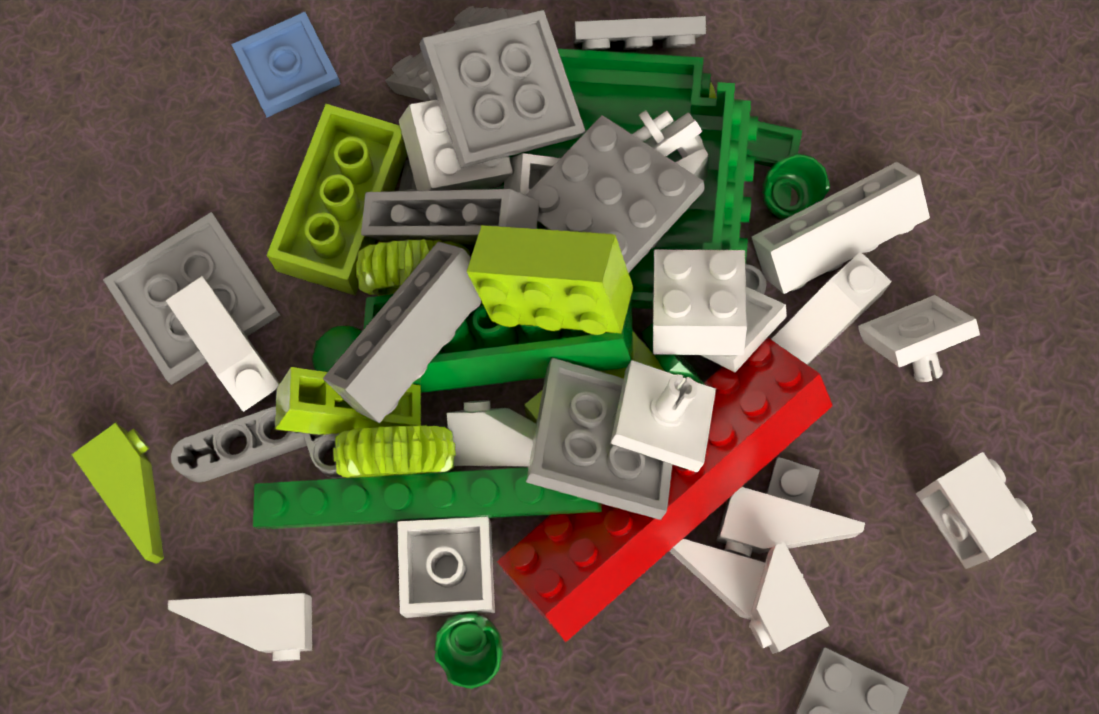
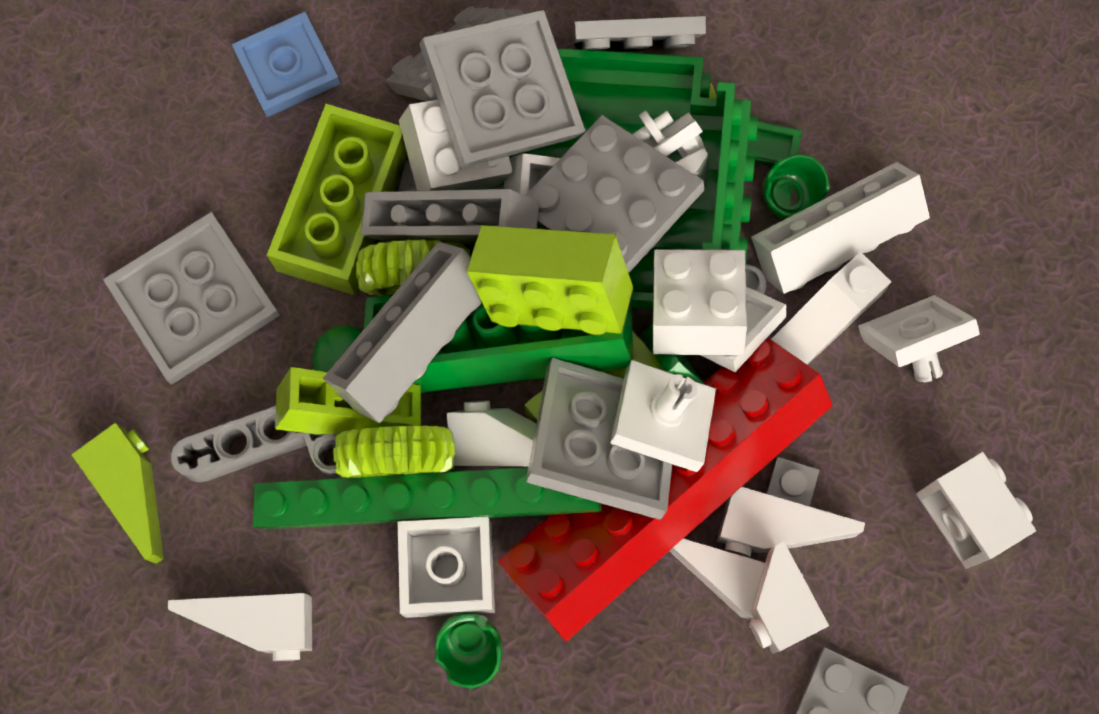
(223, 343): white slope -> none

